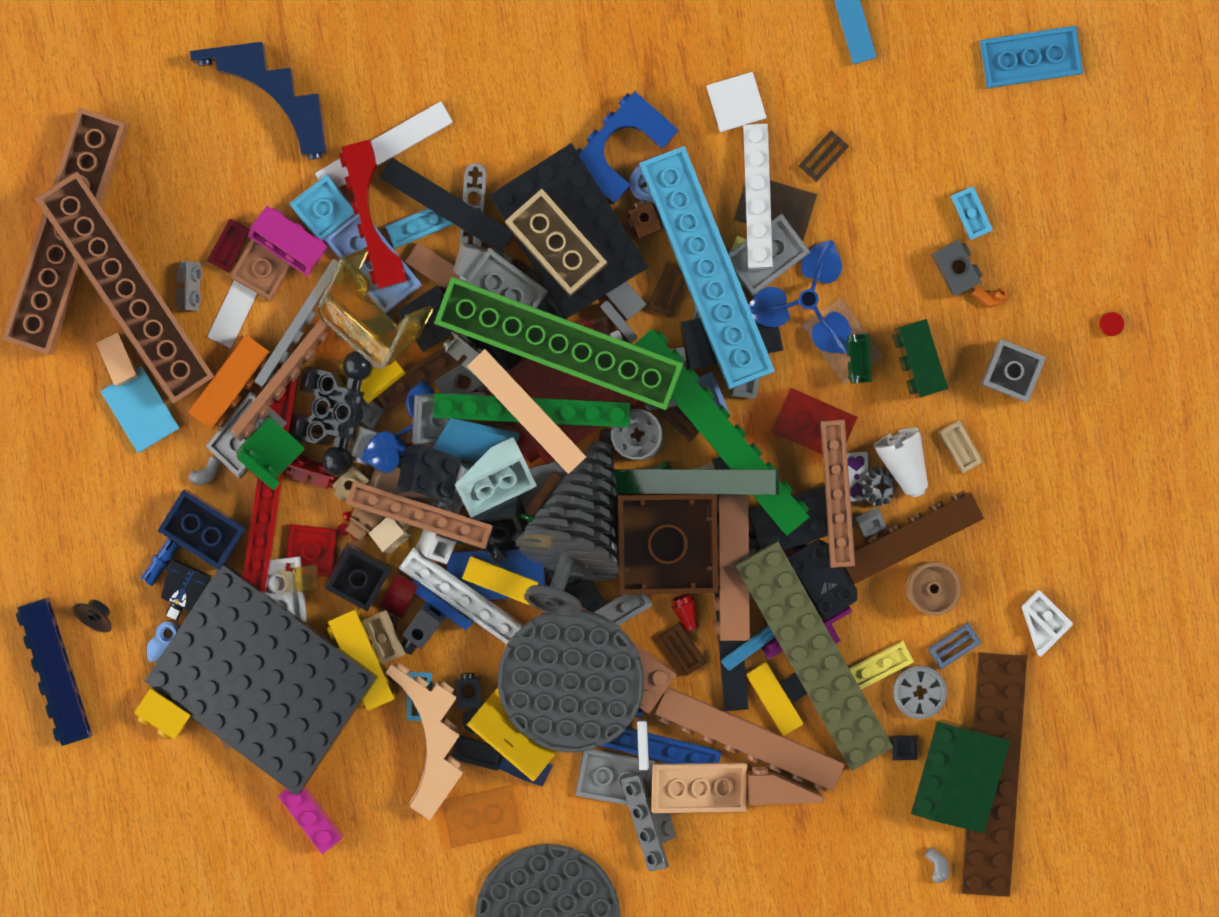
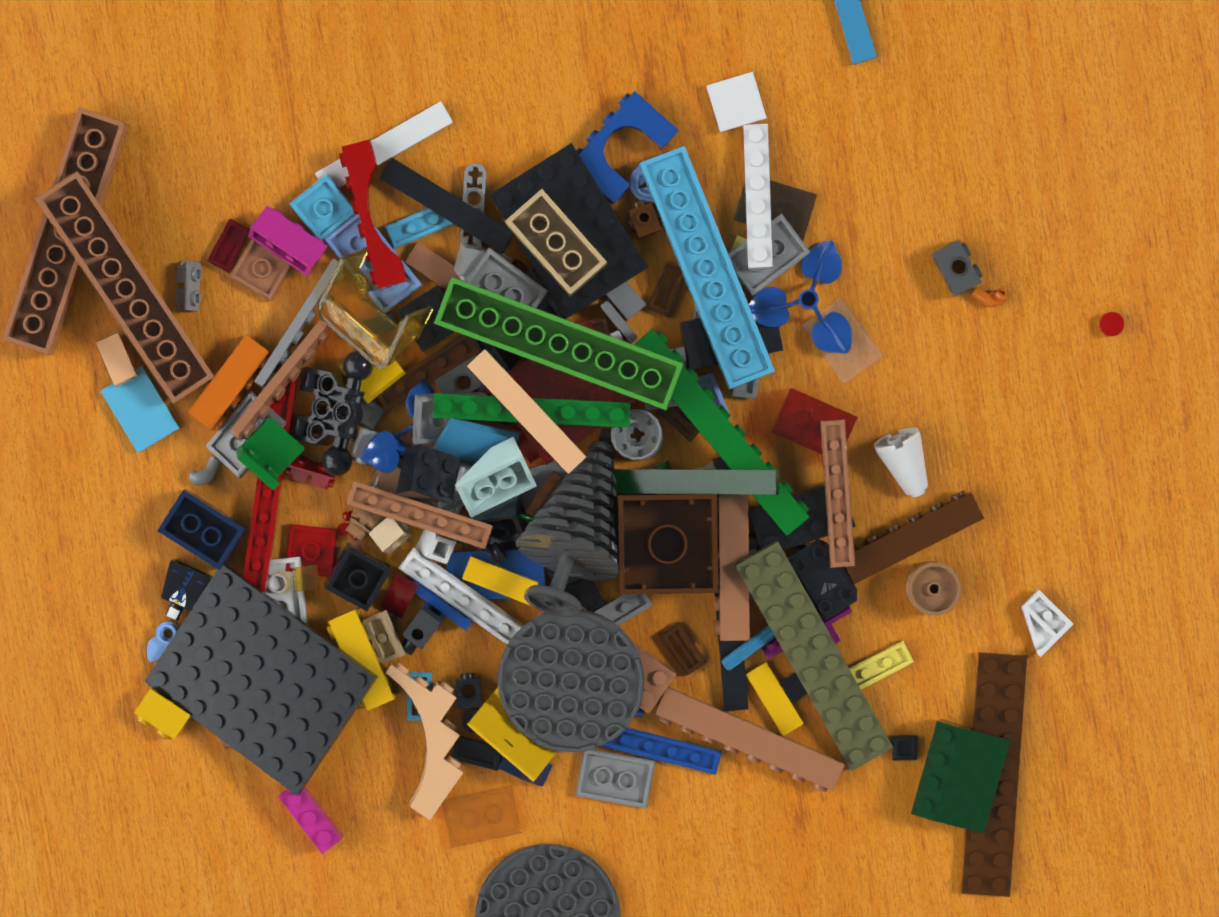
(54, 672): clear blue brick -> none
(94, 615): black piece -> none
(160, 562): blue pin -> none
(232, 314): white sticker -> none
(250, 64): dark blue arch -> none
(353, 474): tan brick -> none
(459, 347): light grey hinge -> none
(642, 744): white tile -> none
(651, 828): dark grey bracket -> none
(685, 610): red cone -> none
(699, 787): light nougat tile -> none
(770, 787): nougat slope -> none
(809, 171): clear smoke tile -> none
(857, 469): tile -> none
(859, 352): dark green hinge -> none
(871, 522): light grey plate -> none
(874, 495): dark grey gear -> none
(907, 683): light grey wheel -> none
(919, 359): dark green brick -> none
(937, 656): sand blue tile -> none
(940, 865): light grey arm -> none
(960, 446): tan tile -> none
(971, 213): medium azure plate -> none
(1012, 370): light grey brick -> none
(1031, 57): dark azure tile -> none

